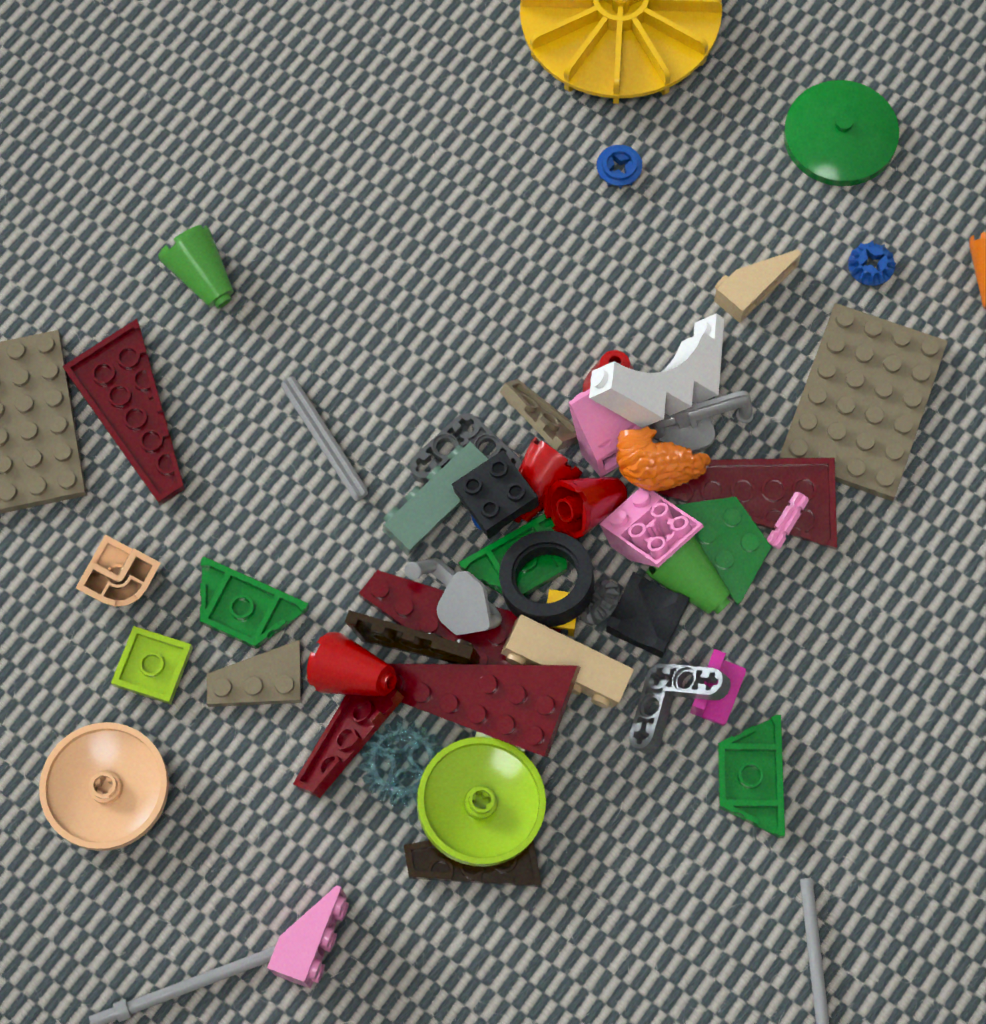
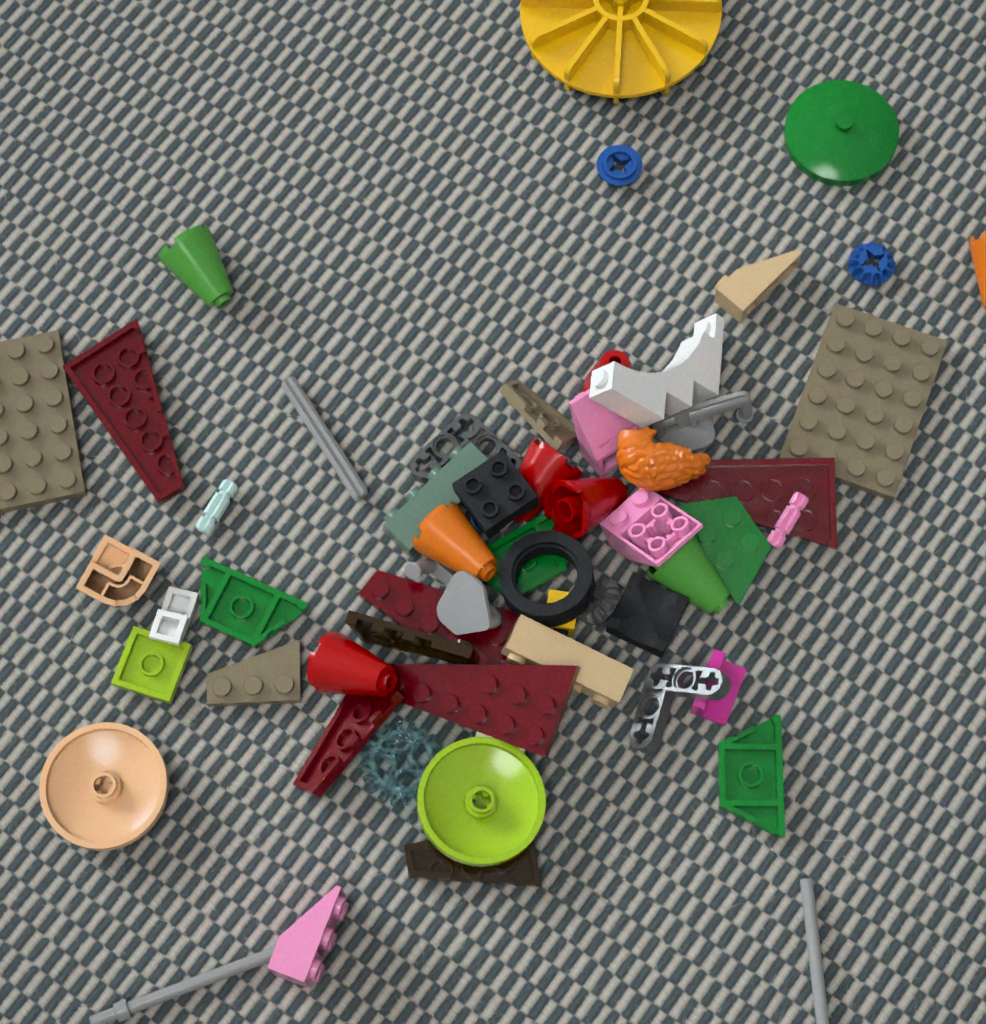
(174, 616): none -> white slope
(216, 507): none -> light aqua axle
(455, 543): none -> orange cone

